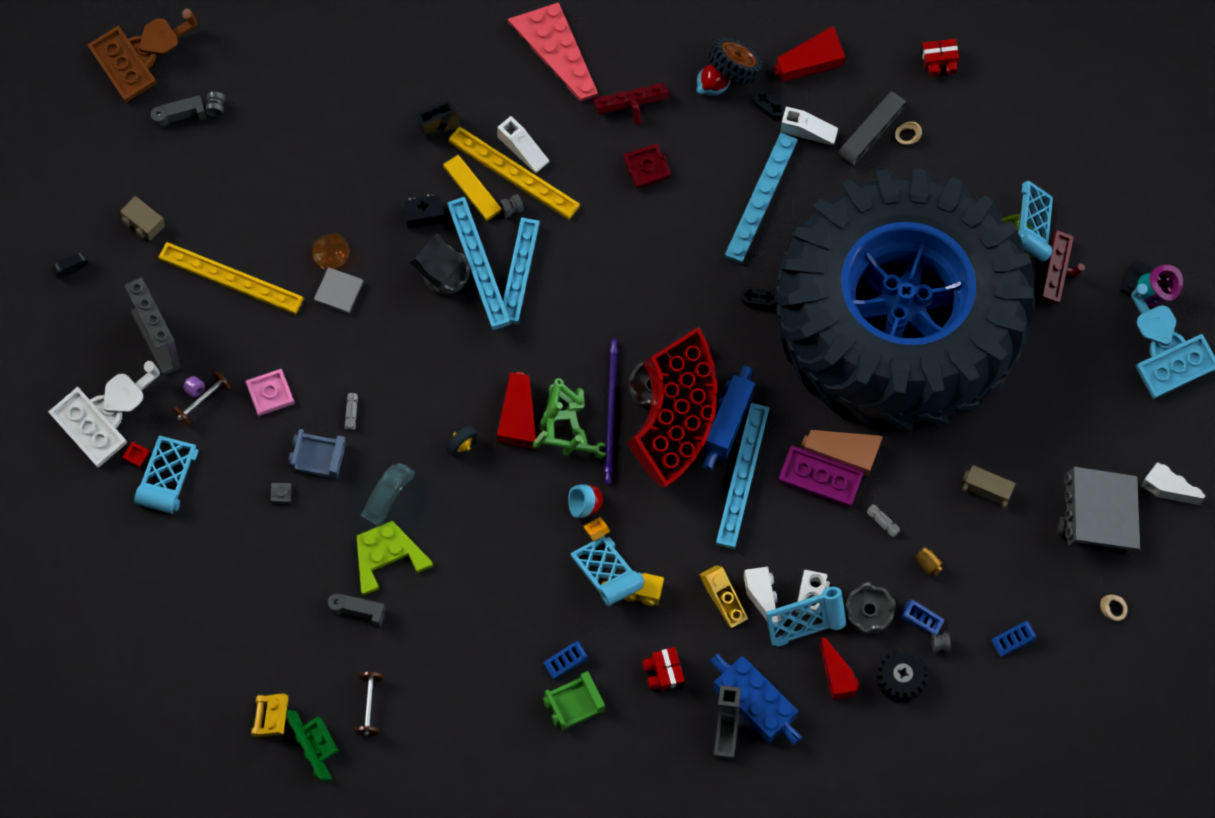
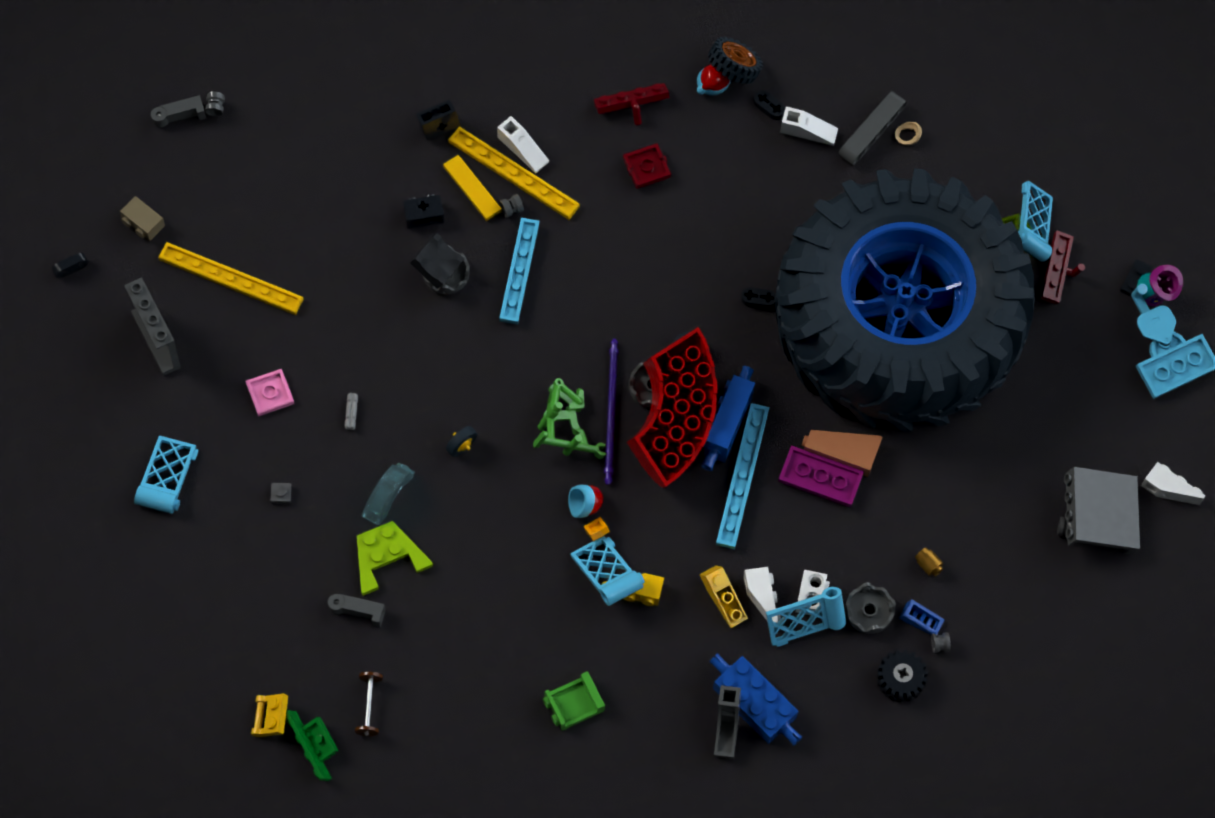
(89, 422): white plate -> none
(123, 57): dark orange plate -> none
(136, 454): red plate -> none
(194, 387): medium lavender piece -> none
(220, 381): axle -> none
(317, 455): sand blue panel -> none
(330, 251): clear orange dish -> none
(338, 290): light grey tile -> none
(478, 263): medium azure plate -> none
(517, 417): red slope -> none
(555, 45): coral wing -> none
(562, 654): blue slope -> none
(666, 668): red hips -> none
(761, 198): medium azure plate -> none
(811, 57): red slope -> none
(839, 674): red slope -> none
(883, 520): light grey axle -> none
(940, 56): red hips -> none
(988, 485): dark tan brick -> none
(1031, 637): blue slope -> none
(1104, 604): tan piece -> none

